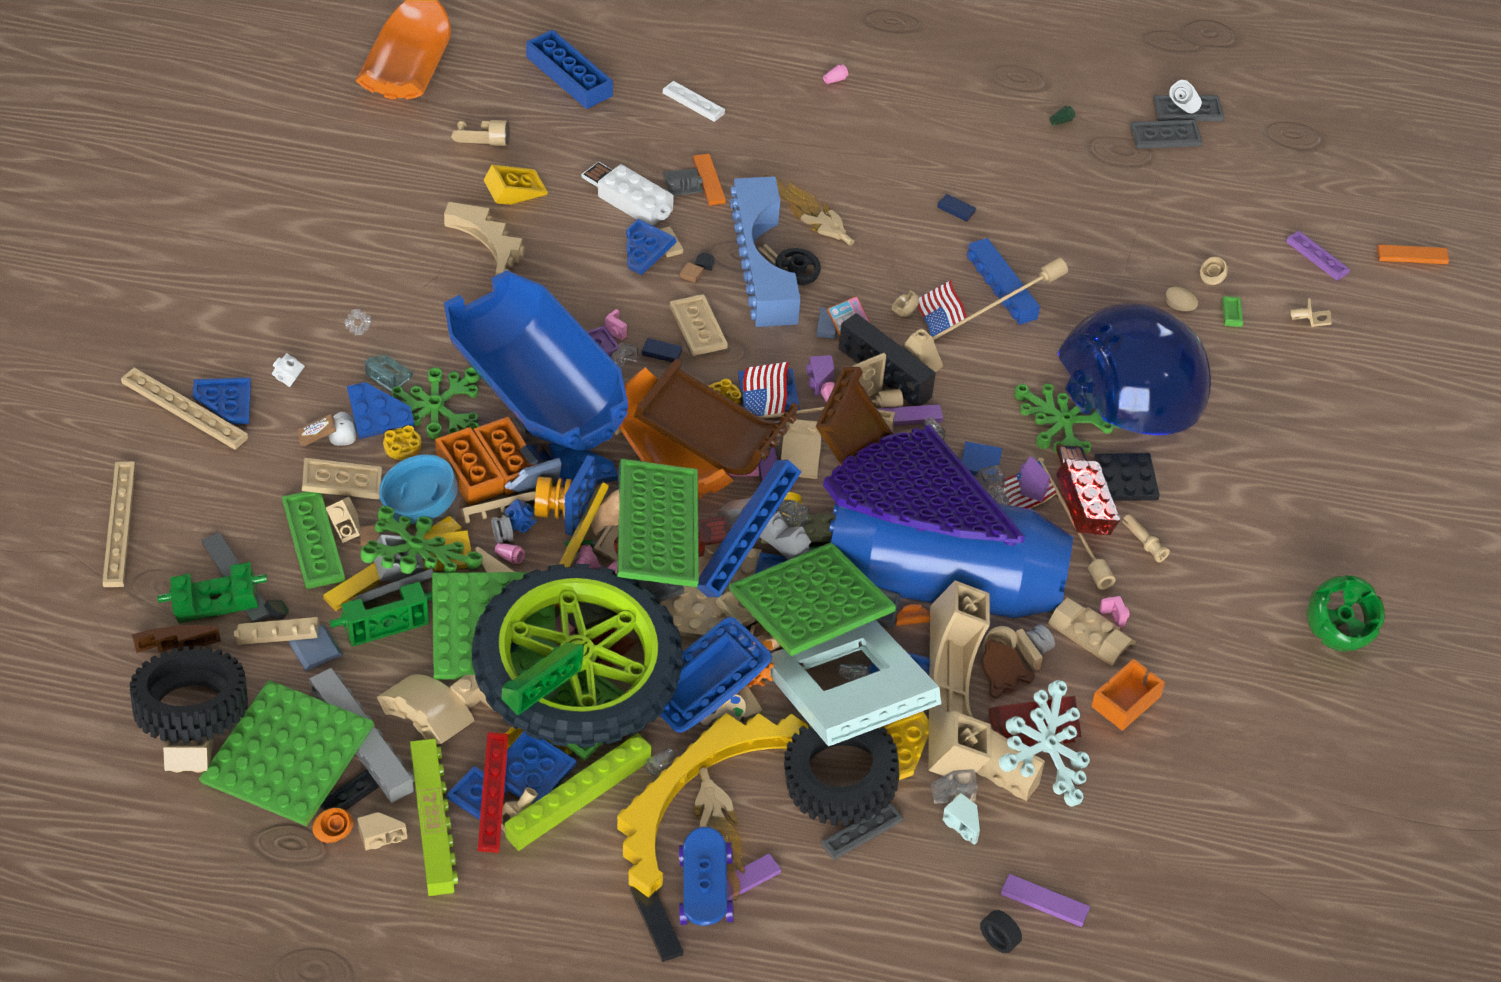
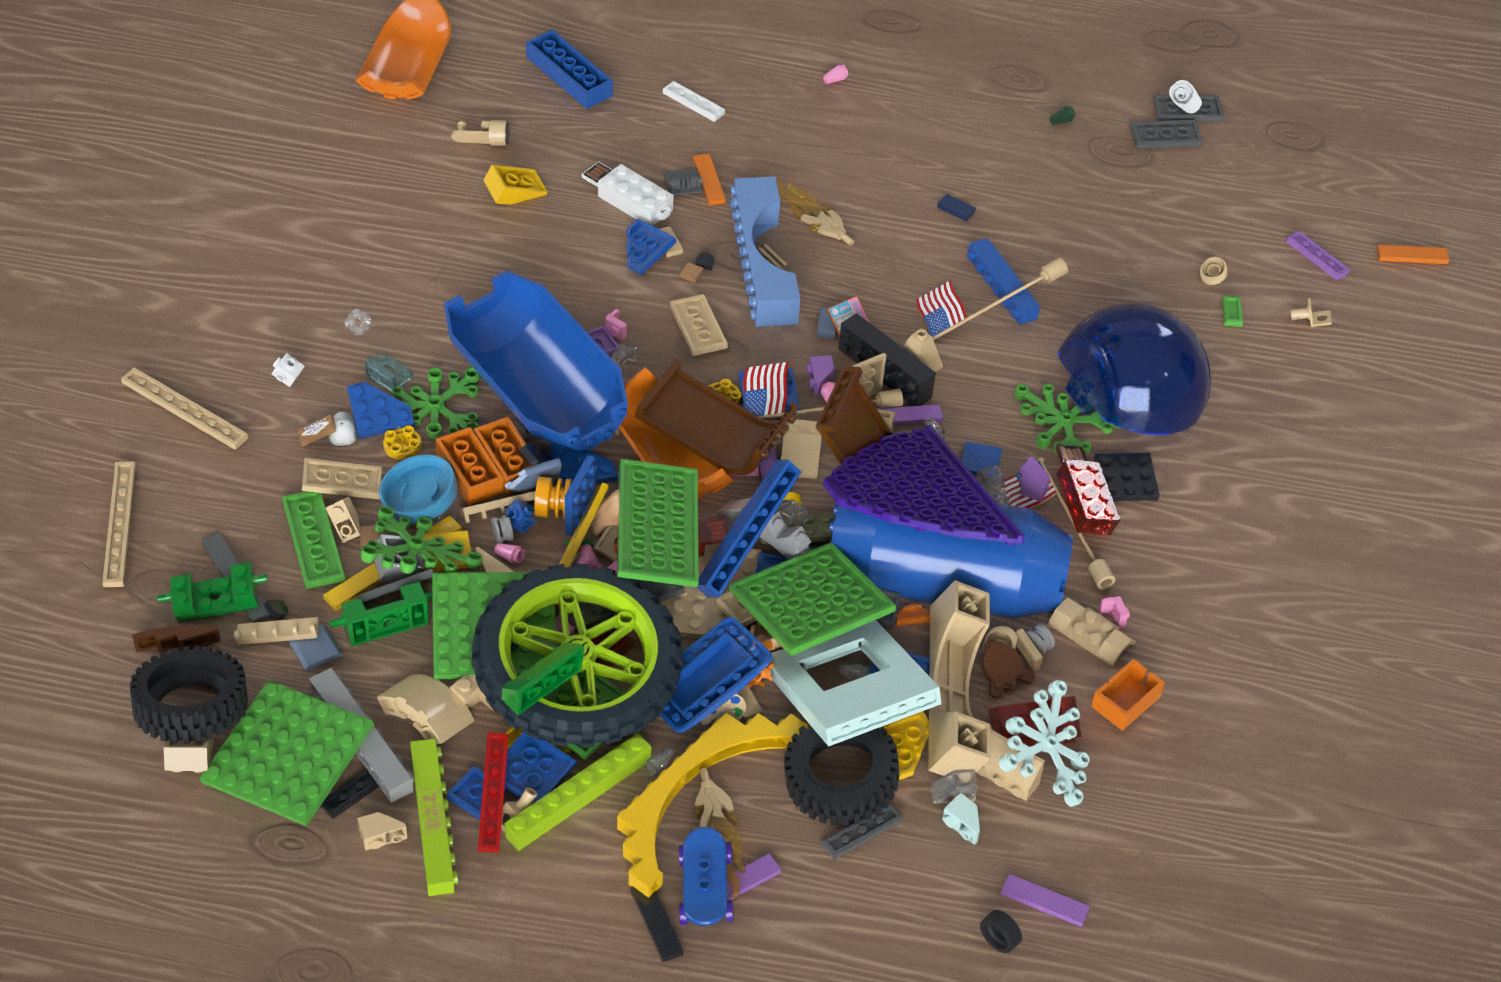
(225, 397): blue plate -> none
(332, 825): orange hat -> none
(492, 234): tan arch -> none
(661, 350): dark blue tile -> none
(798, 264): black wheel -> none
(906, 304): tan hair -> none
(1150, 542): tan pin -> none
(1181, 299): tan hat -> none
(1324, 621): green wheel -> none

